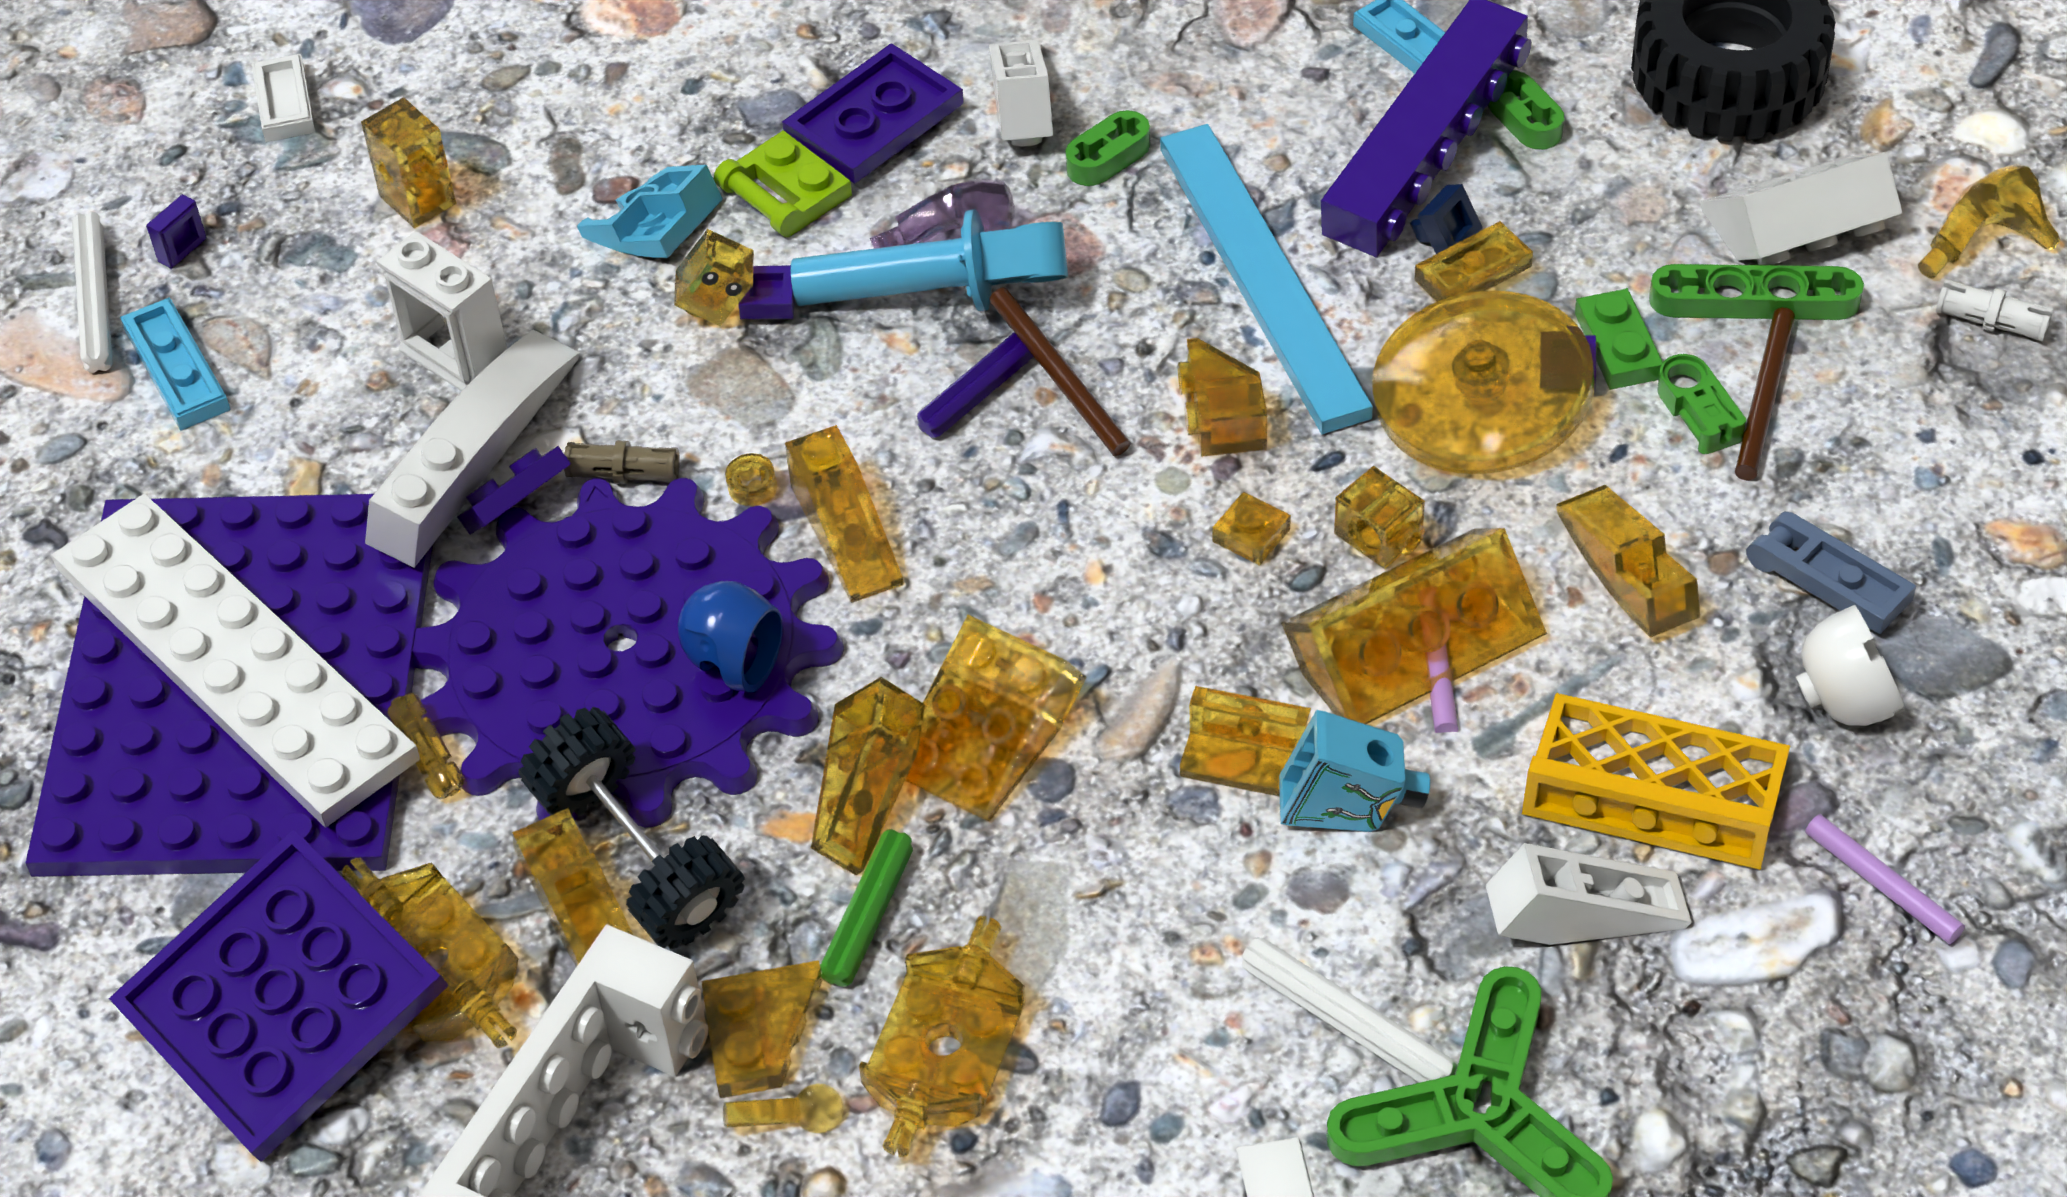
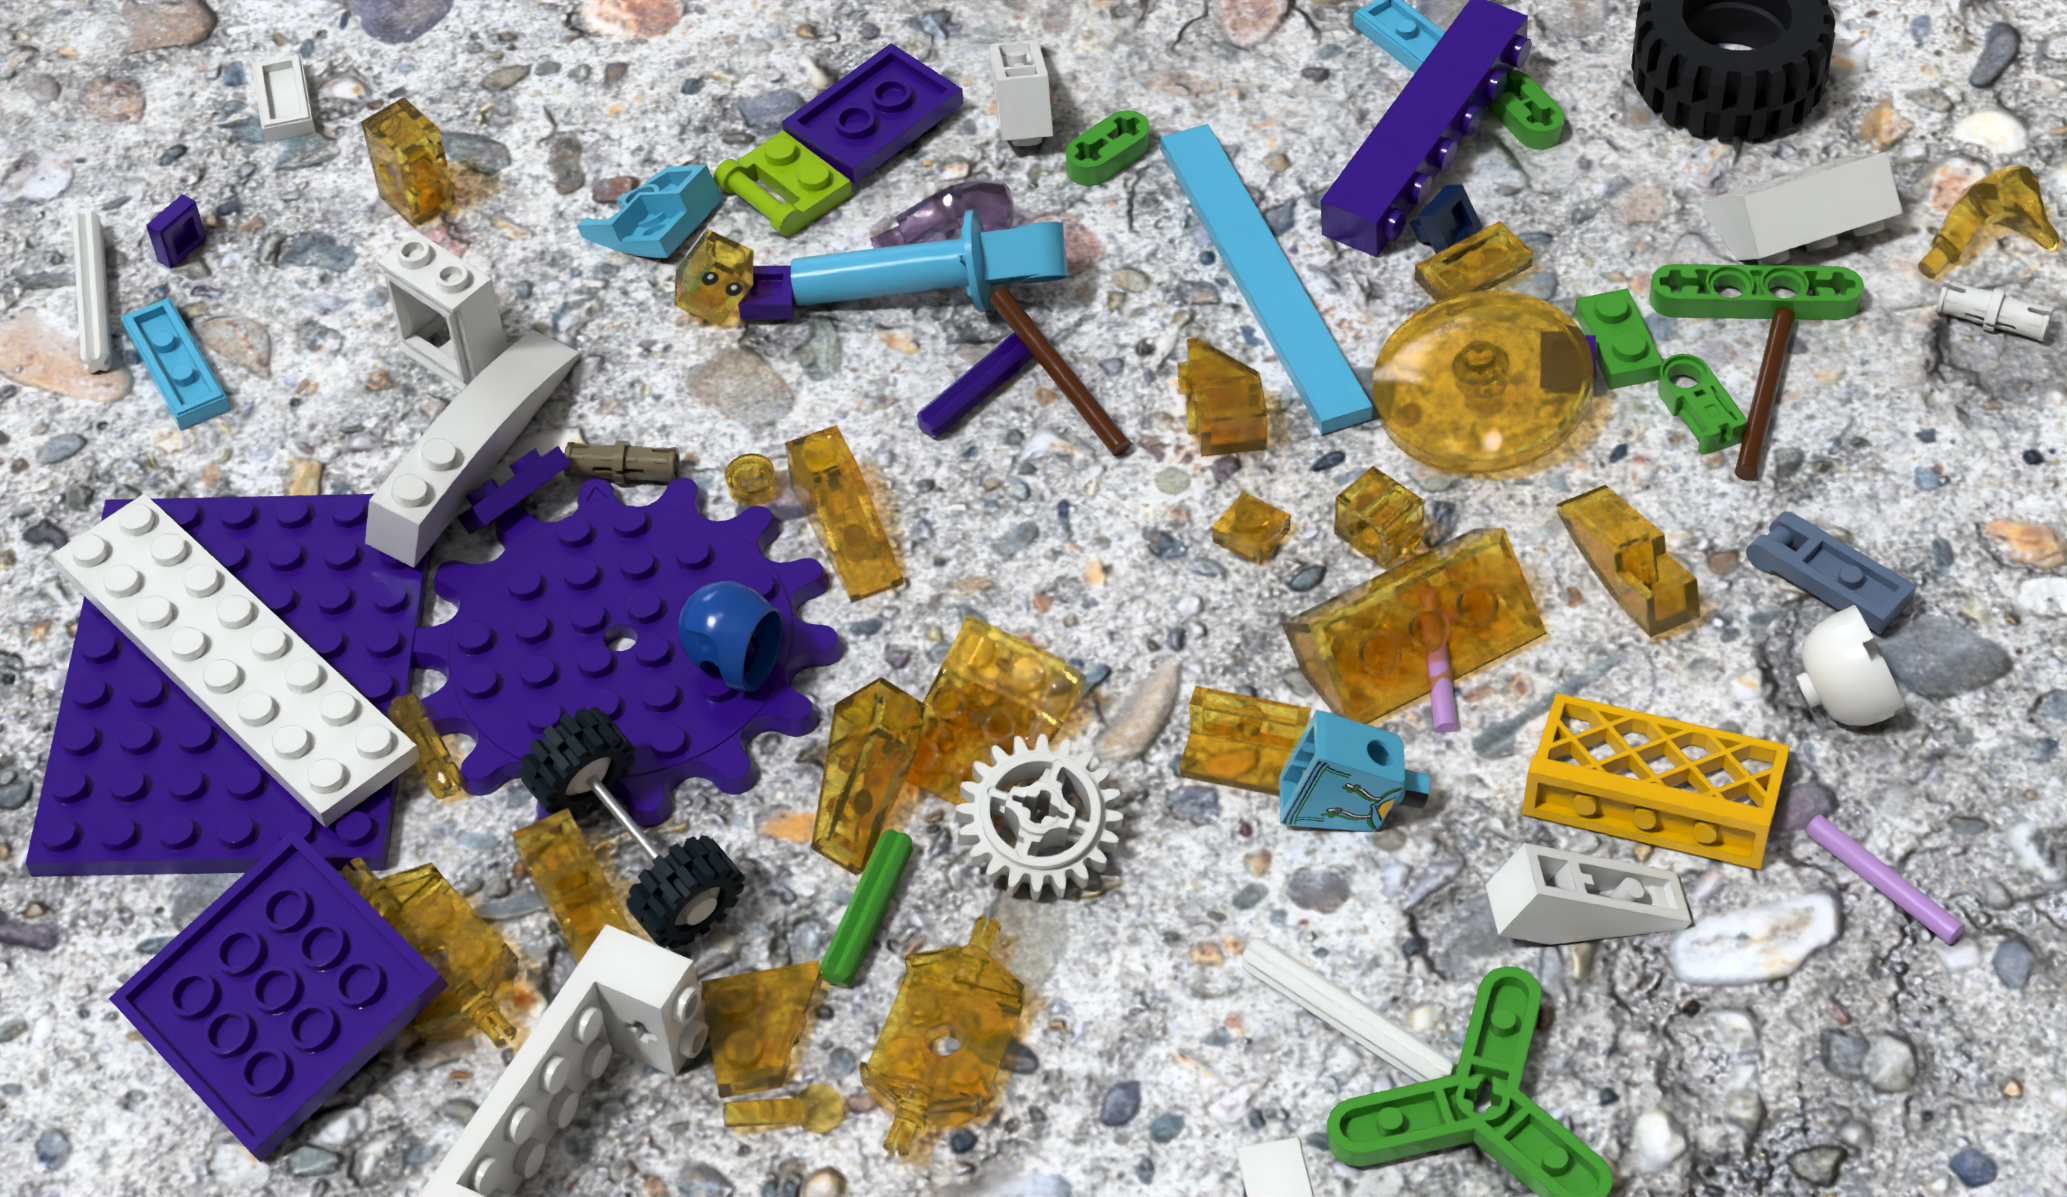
(1056, 829): none -> white gear

